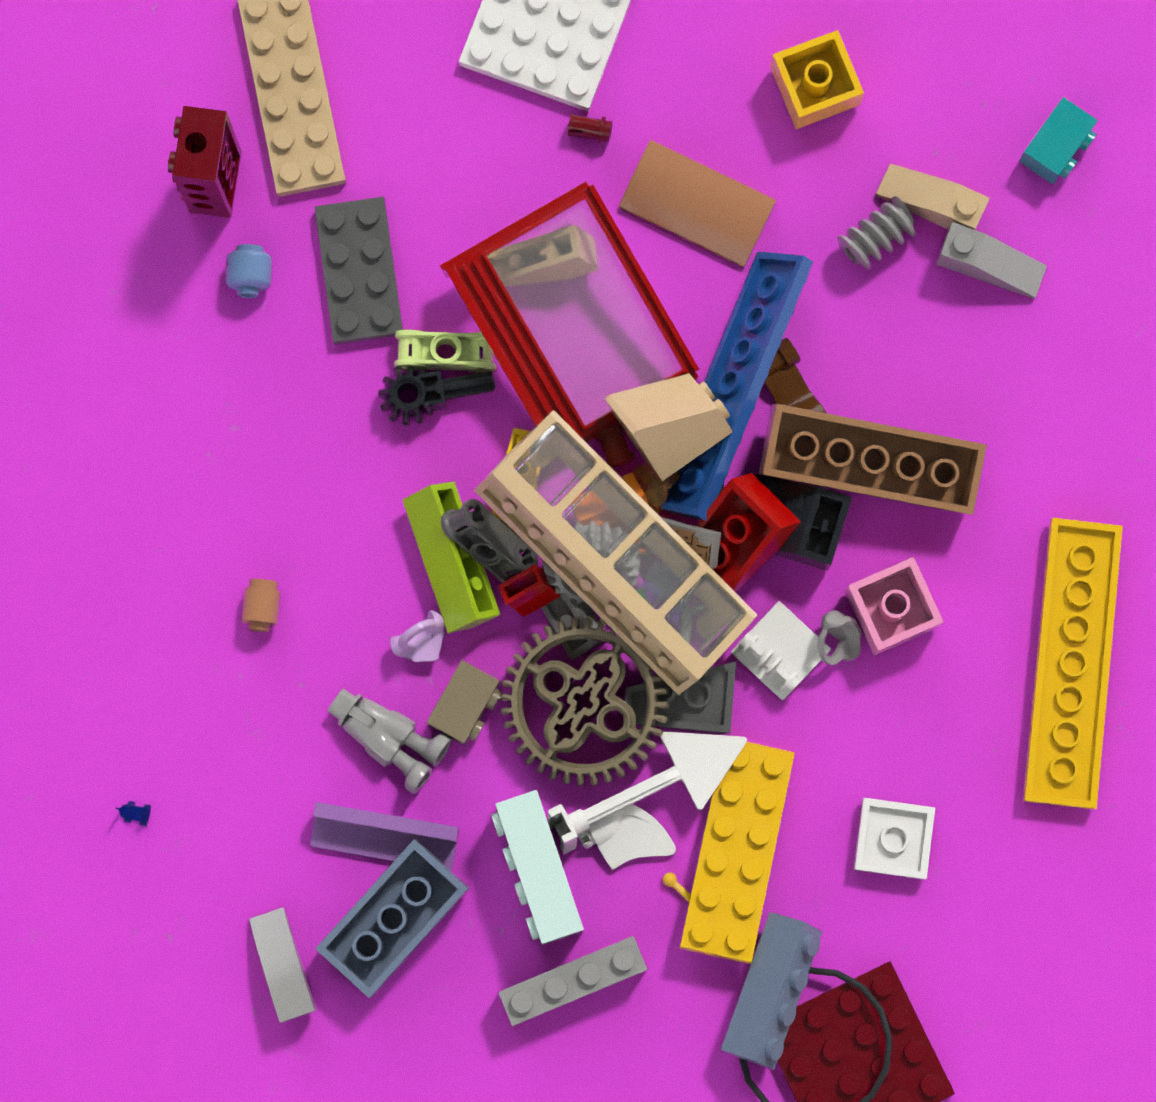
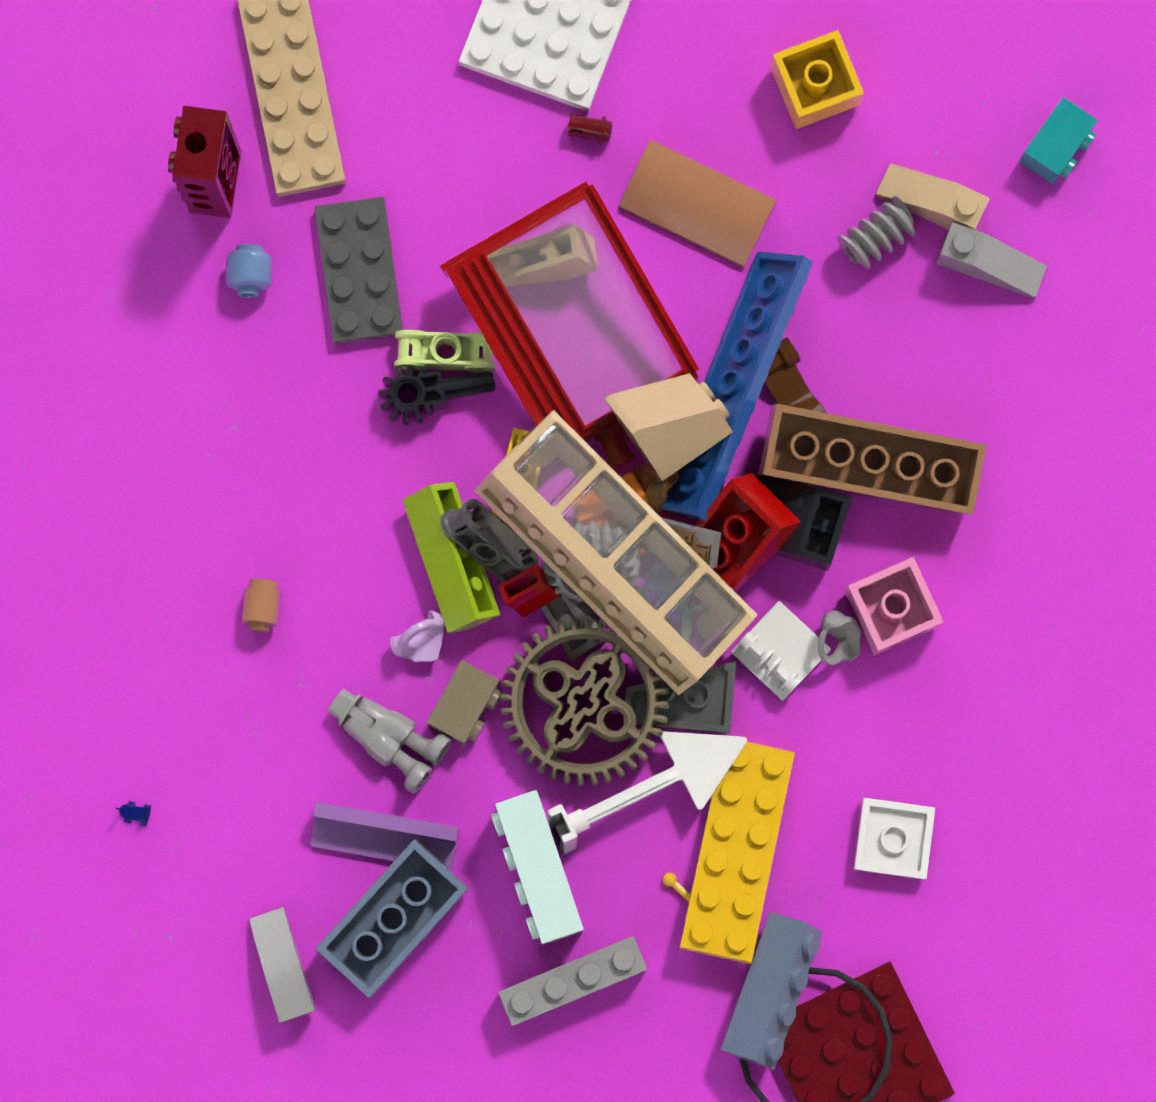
(627, 836): white arm -> none
(1073, 663): yellow plate -> none

